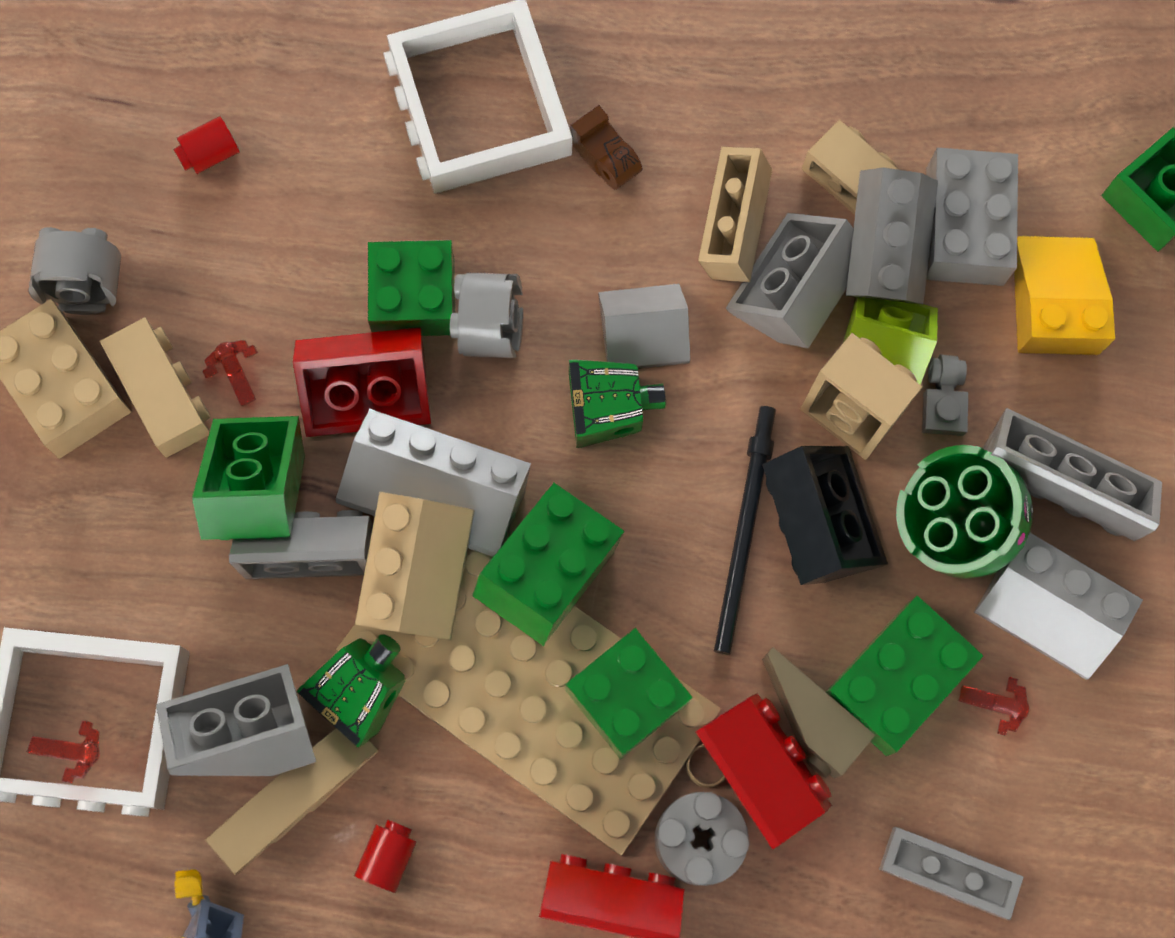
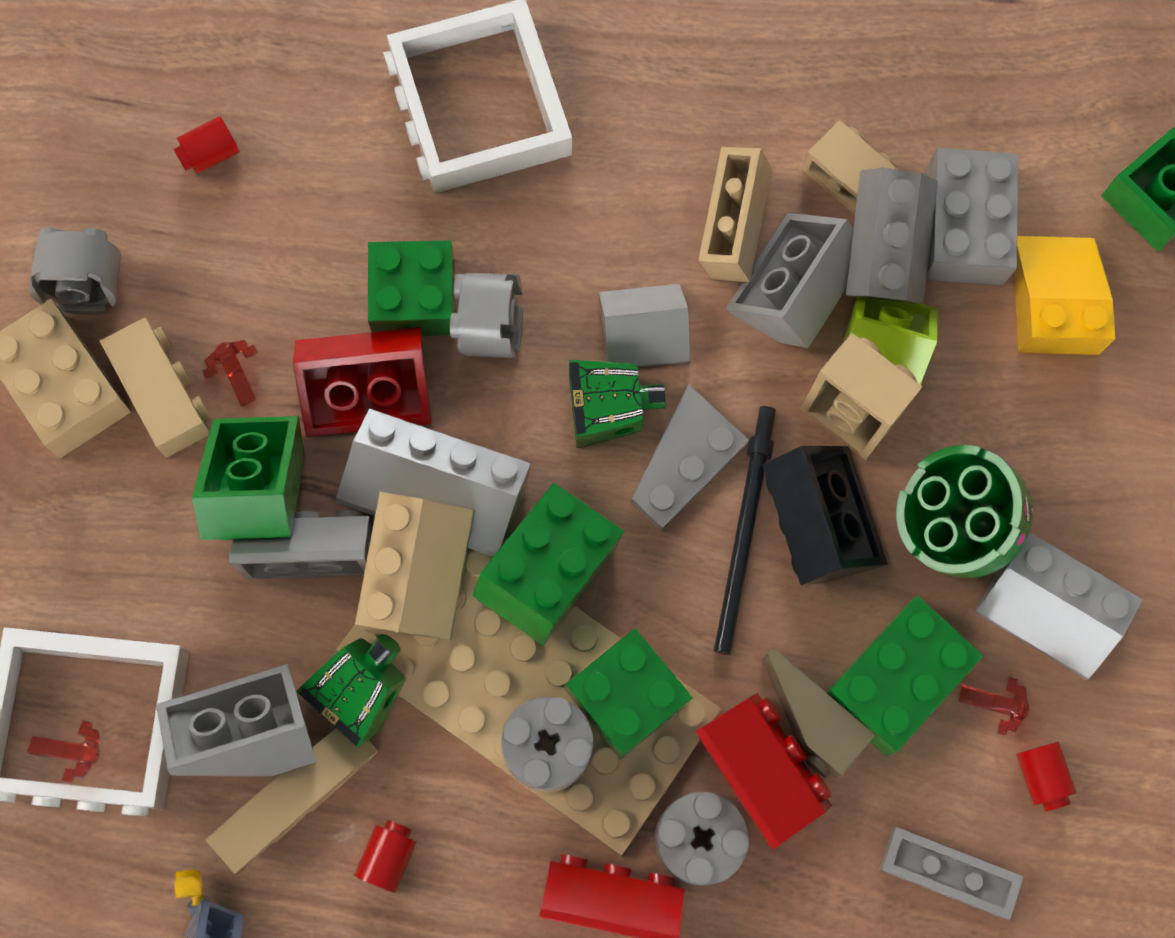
(556, 719): none -> light grey brick
(604, 149): reddish brown leg -> none
(687, 459): none -> light grey wing
(691, 775): tan axle -> none
(946, 409): light grey plate -> none
(1047, 776): none -> red brick
(1078, 477): light grey slope -> none

